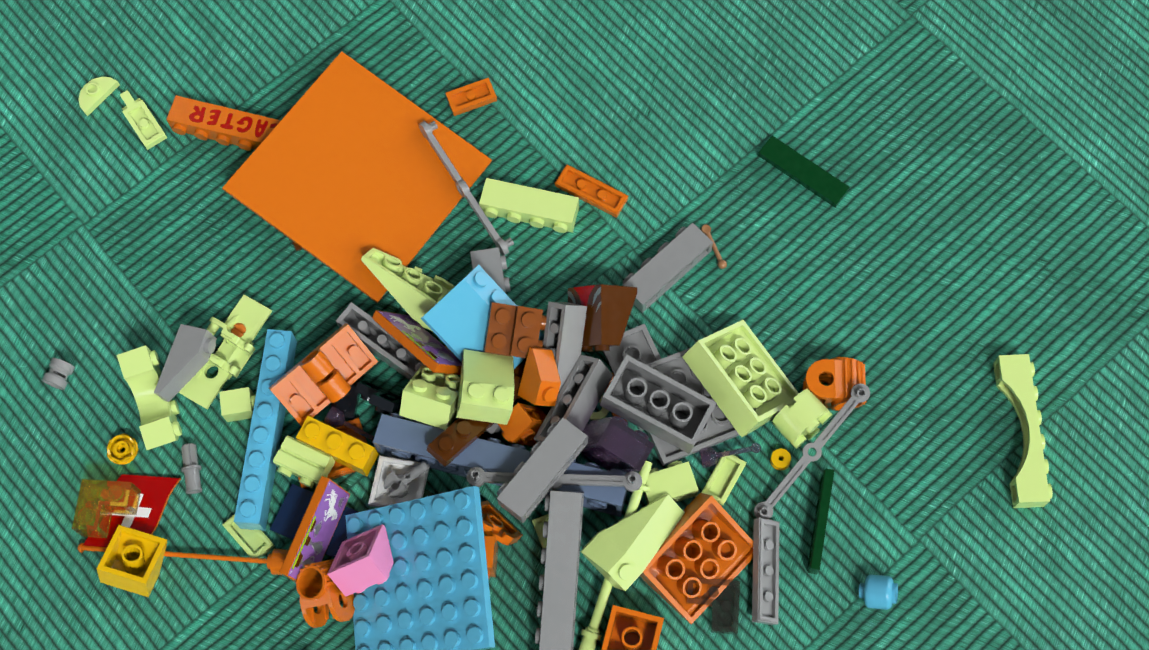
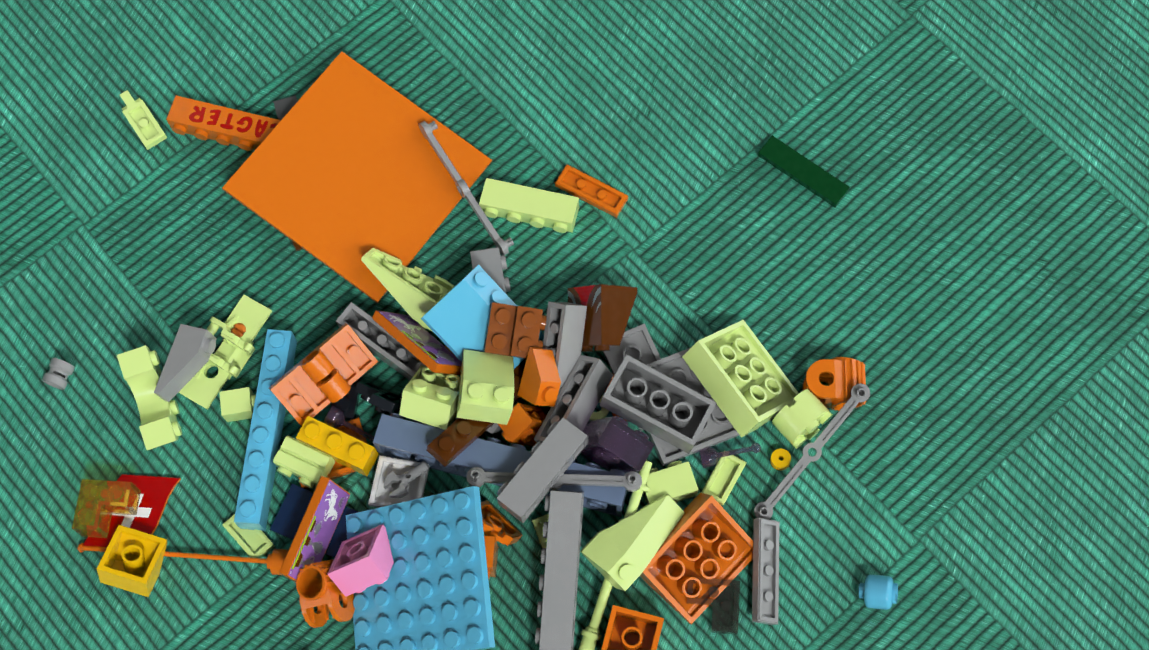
(95, 93): yellowish green plate -> none
(116, 444): yellow plate -> none
(191, 468): light grey axle -> none
(284, 105): none -> dark grey tile
(471, 96): orange plate -> none
(669, 265): light grey brick -> none
(722, 264): medium nougat hinge -> none
(820, 521): dark green tile -> none
(1015, 381): yellowish green arch -> none

